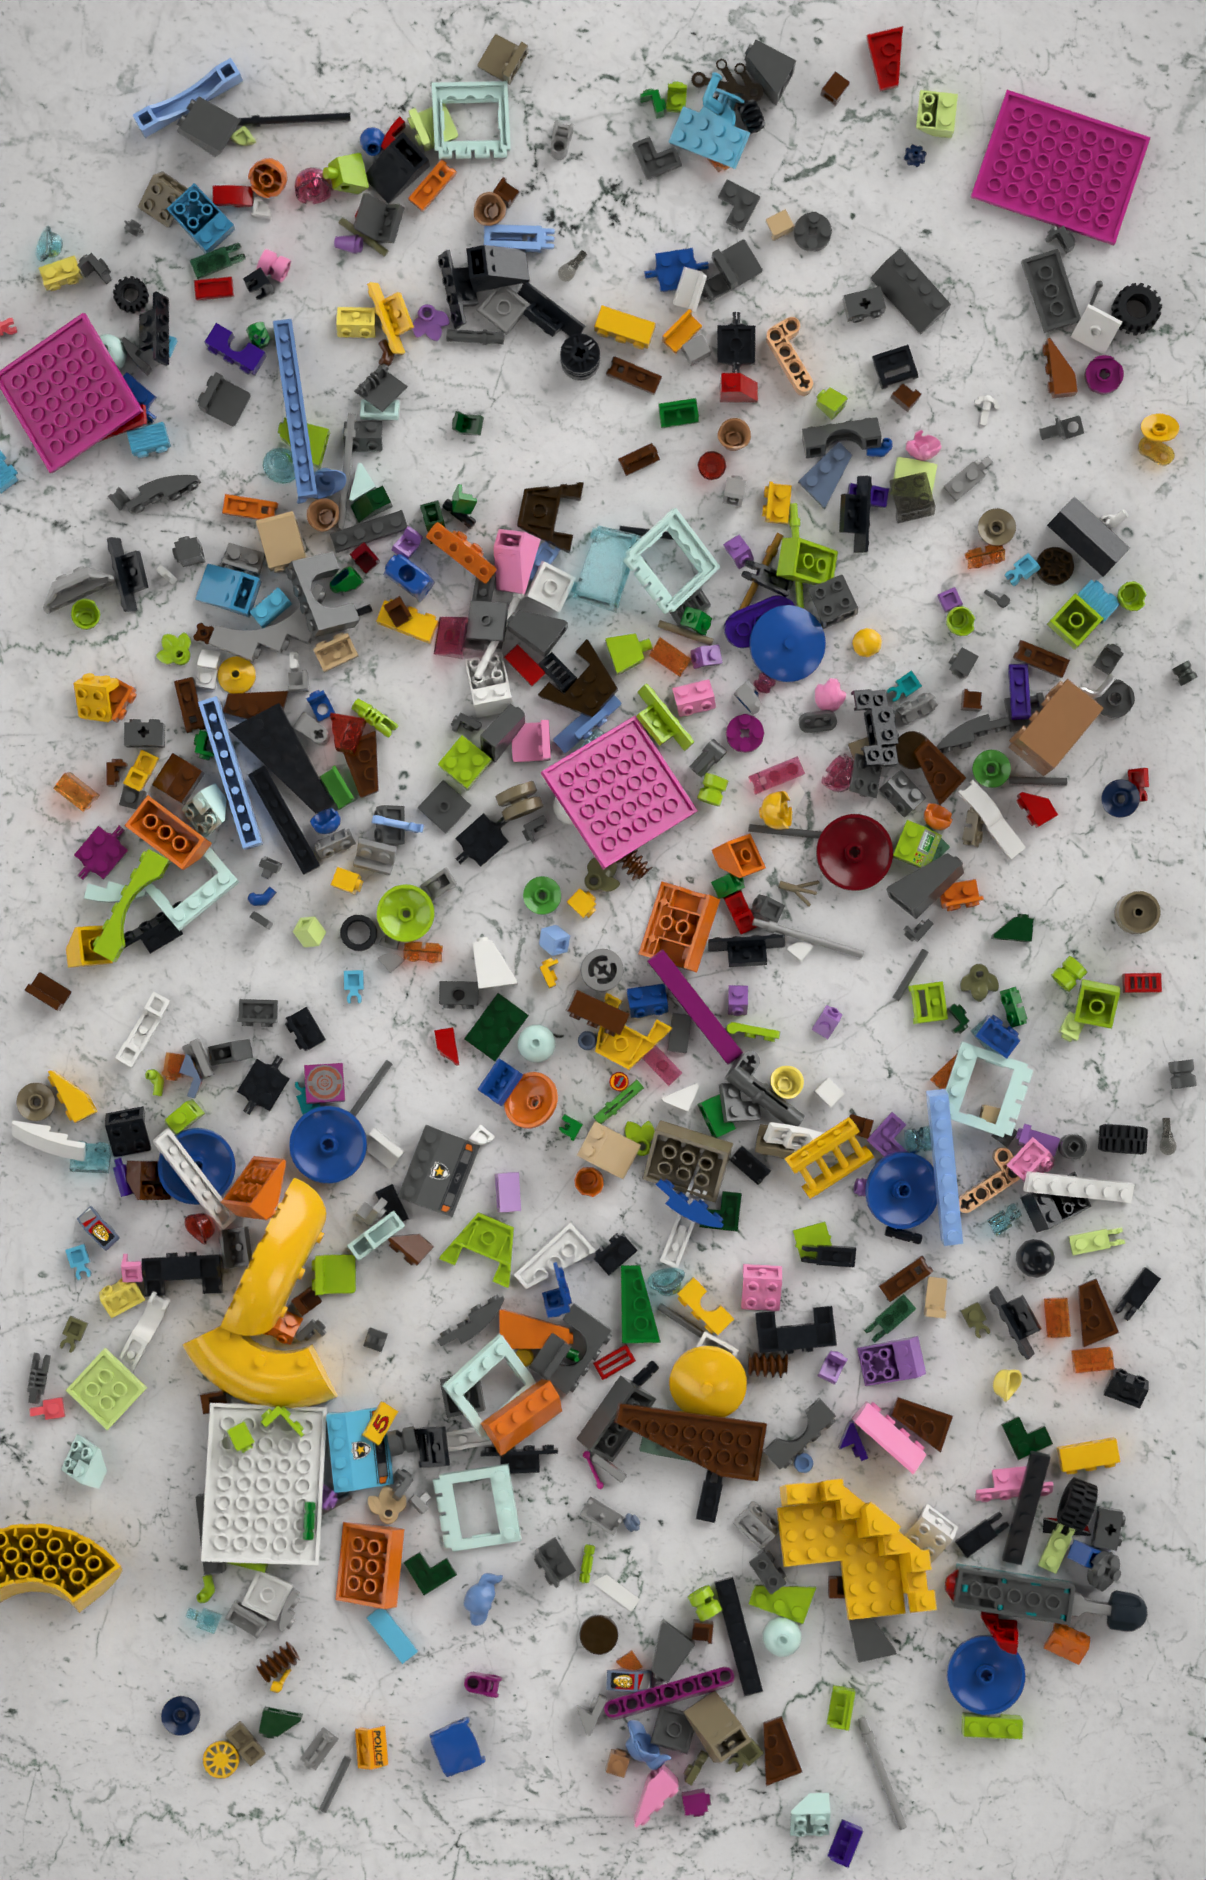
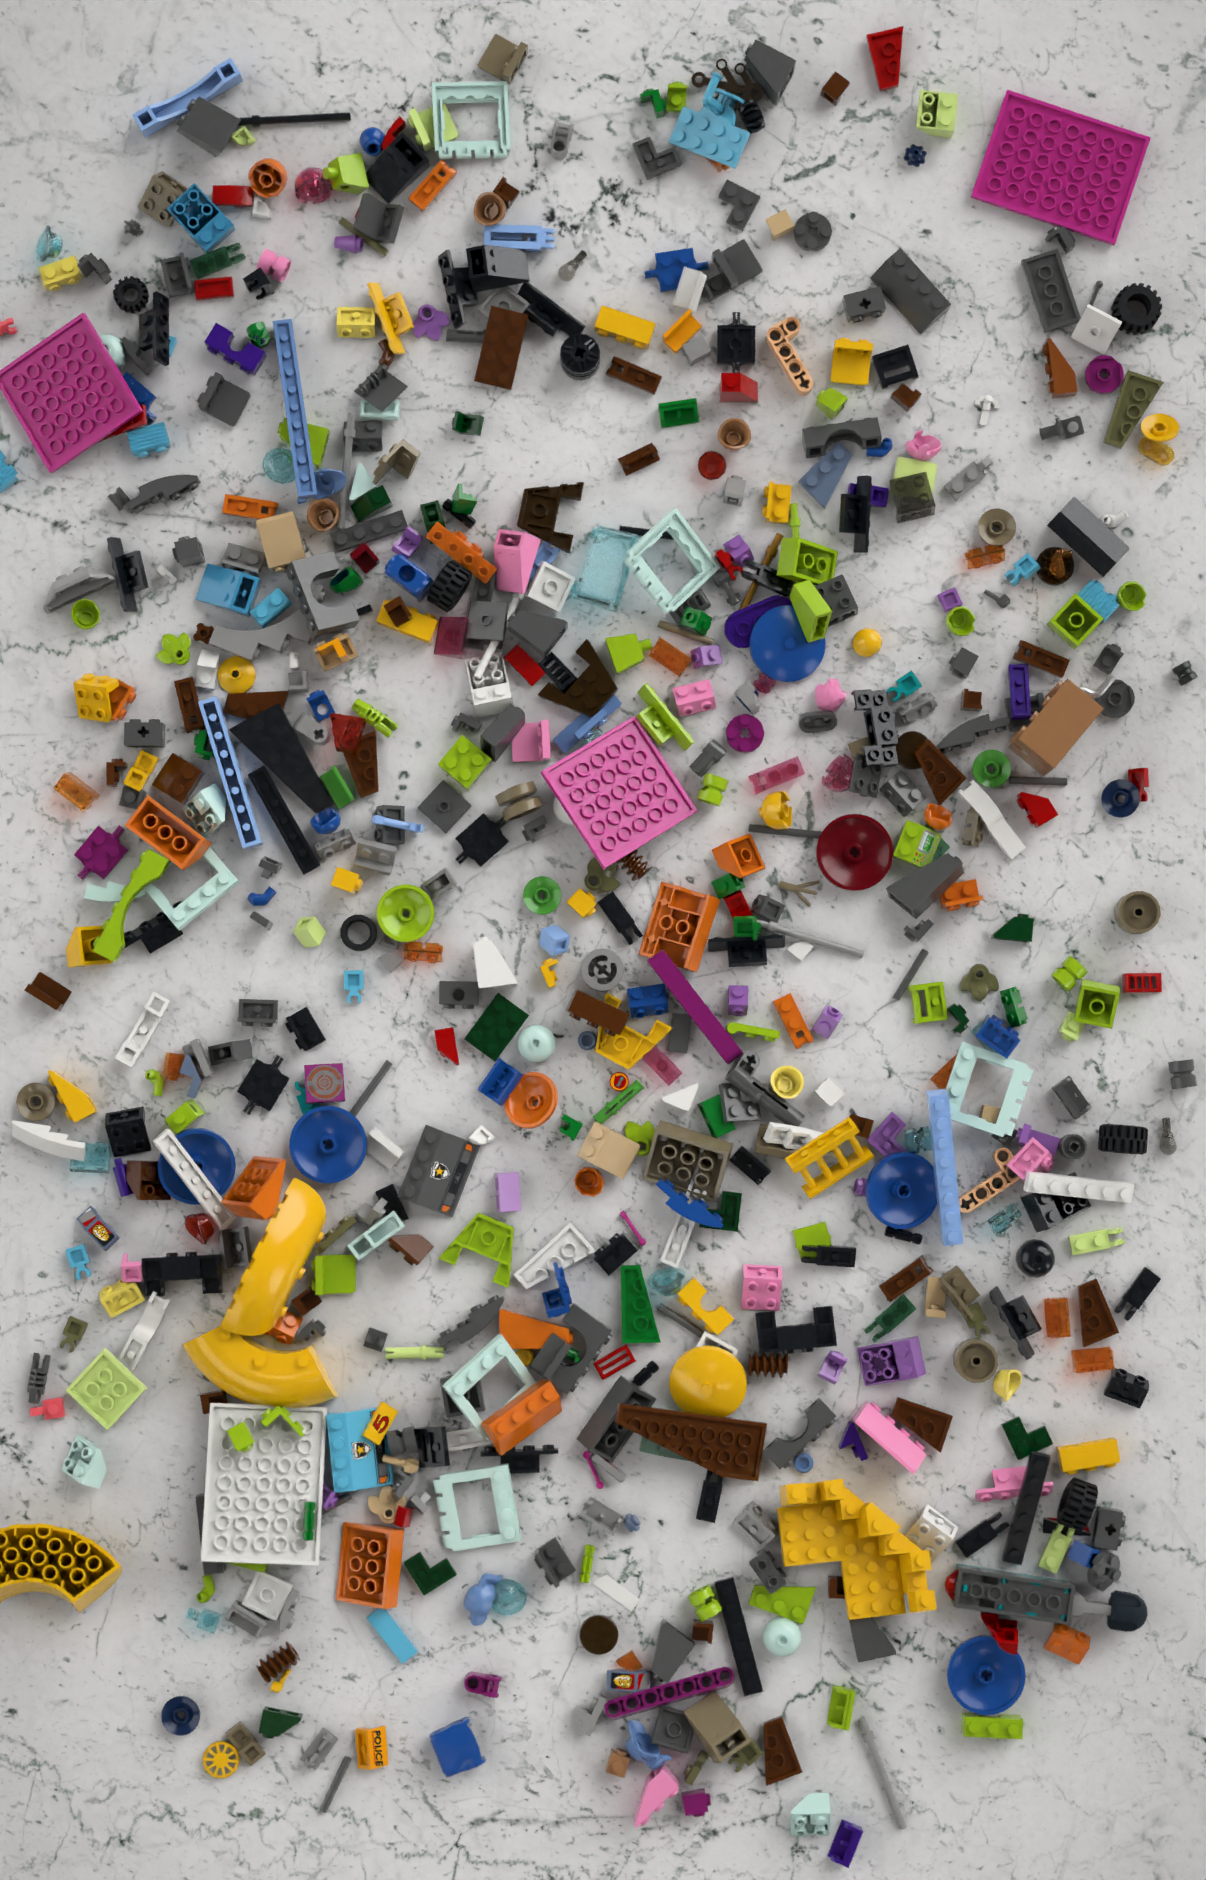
(177, 276): none -> dark grey bracket
(332, 646): none -> light orange panel
(332, 1235): none -> olive hinge
(401, 457): none -> dark tan bracket
(403, 1516): none -> red slope
(410, 1464): none -> tan bar
(414, 1352): none -> yellowish green pin
(449, 586): none -> black tyre
(501, 347): none -> reddish brown plate
(509, 1597): none -> clear light blue hat
(618, 916): none -> black hinge
(642, 1241): none -> dark pink hinge
(722, 579): none -> dark grey bar
(725, 559): none -> red plate
(746, 926): none -> green bracket
(793, 1020): none -> orange plate
(811, 610): none -> lime slope
(851, 361): none -> yellow bracket
(959, 1290): none -> dark tan bracket
(964, 1356): none -> dark tan wheel
(1057, 566): none -> clear orange bracket
(1071, 1097): none -> dark grey hinge
(1131, 404): none -> olive wing

